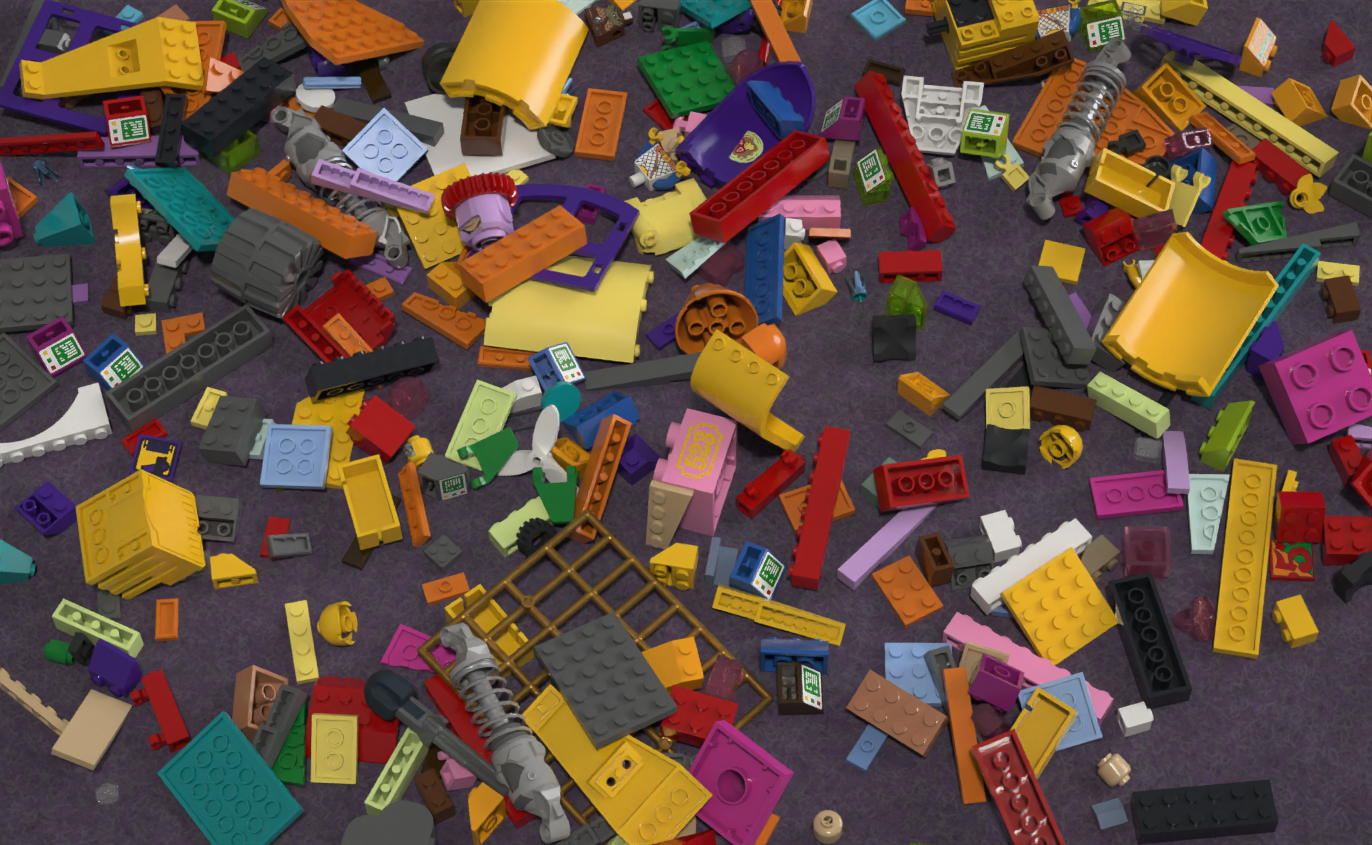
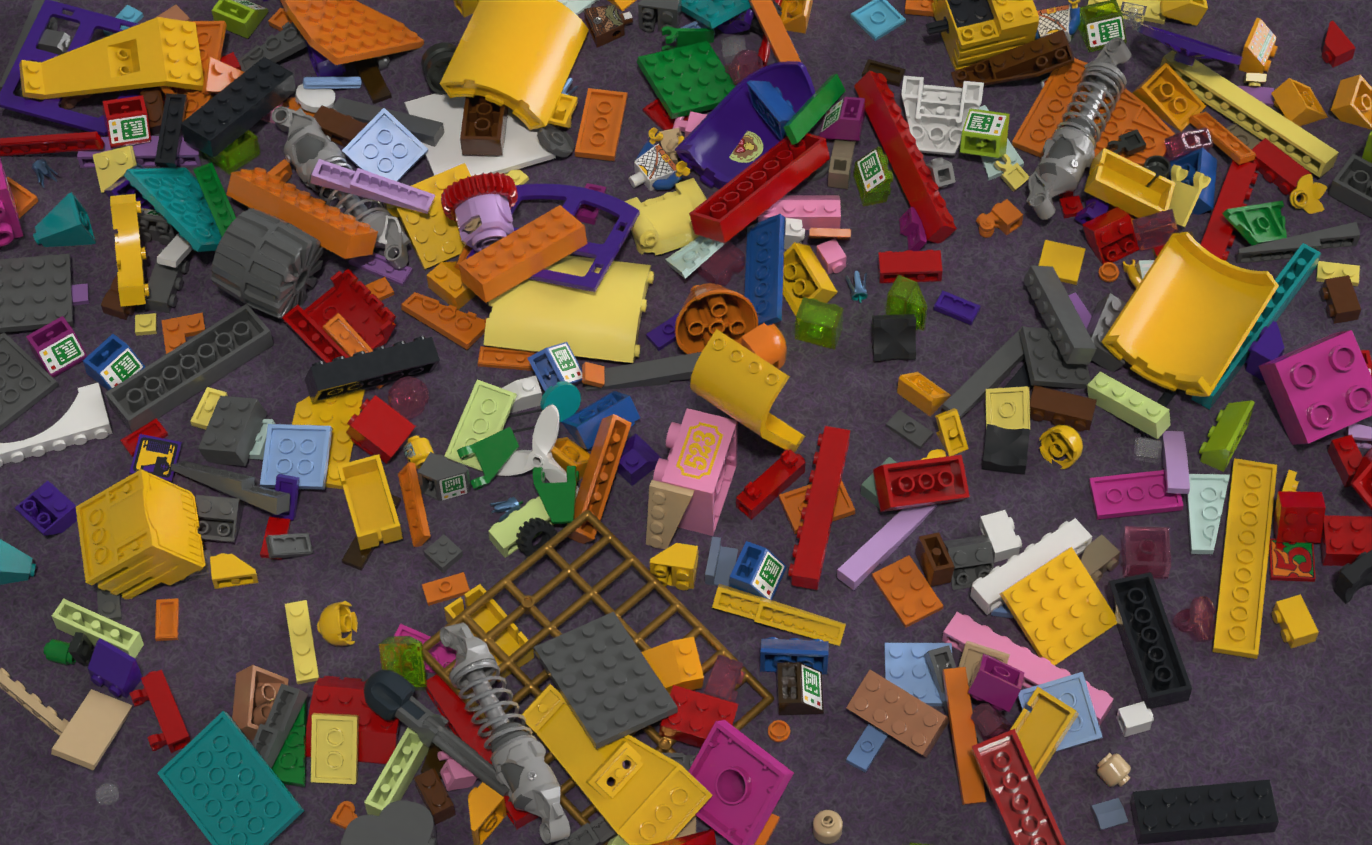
(113, 164): none -> light yellow wing
(215, 196): none -> green plate
(236, 485): none -> dark grey slope
(289, 485): none -> dark purple plate
(344, 814): none -> orange tile
(405, 658): none -> clear neon green slope
(509, 506): none -> flat silver piece
(593, 374): none -> orange tile
(778, 731): none -> orange plate
(814, 109): none -> green tile
(819, 323): none -> clear neon green brick
(951, 432): none -> yellow slope
(1002, 216): none -> orange brick
(1108, 272): none -> orange plate
(1255, 79): none -> light yellow plate

